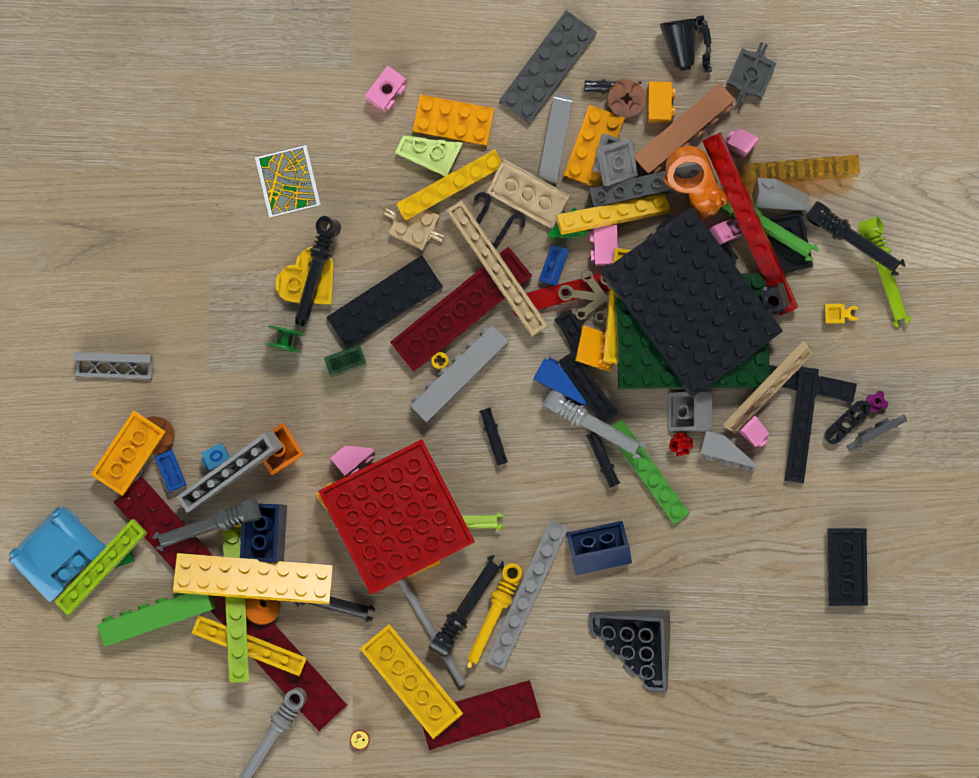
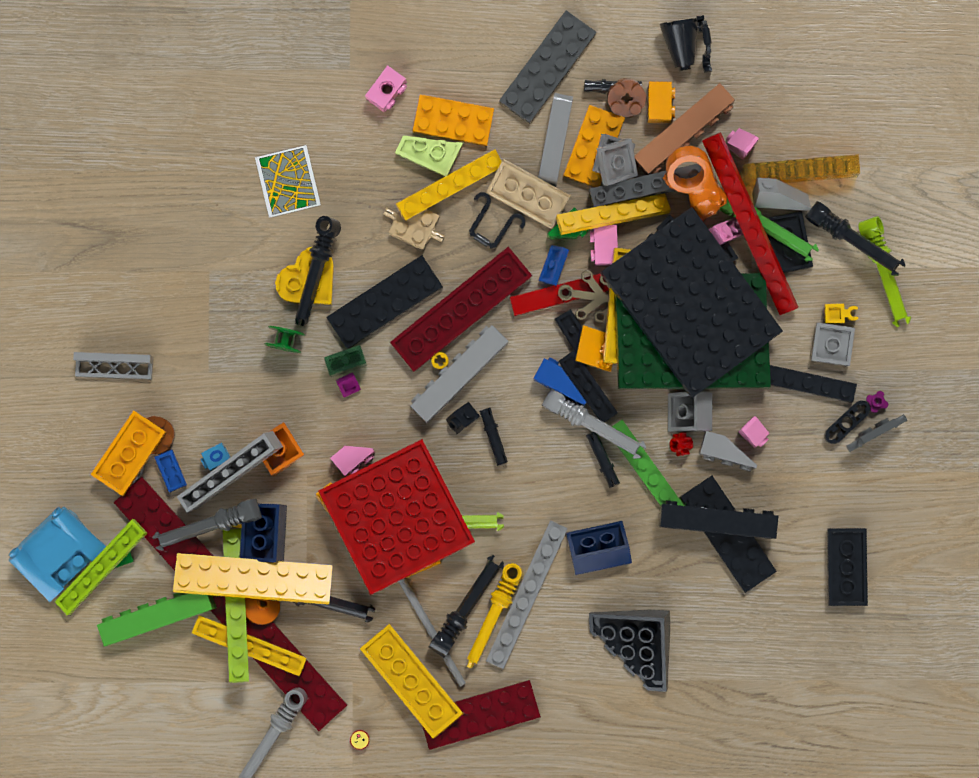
(348, 384): none -> magenta plate
(462, 417): none -> black bracket
(496, 268): tan tile -> none
(718, 521): none -> black brick
(739, 553): none -> black plate
(751, 73): dark grey plate -> none
(769, 387): tan tile -> none
(775, 290): black brick -> none
(801, 424): black tile -> none
(832, 344): none -> light grey plate

